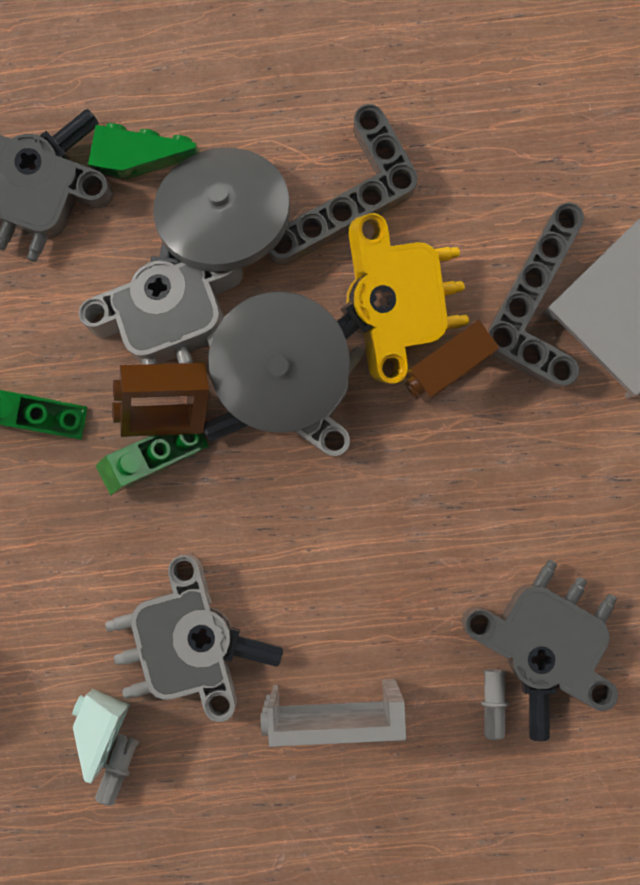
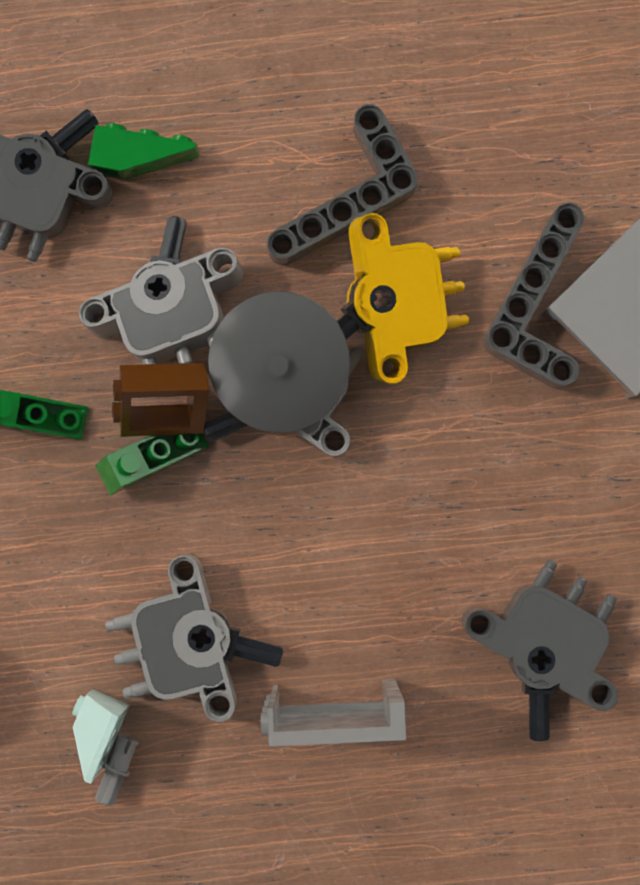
(222, 209): dark grey dish -> none
(450, 362): reddish brown window -> none
(494, 704): light grey axle -> none

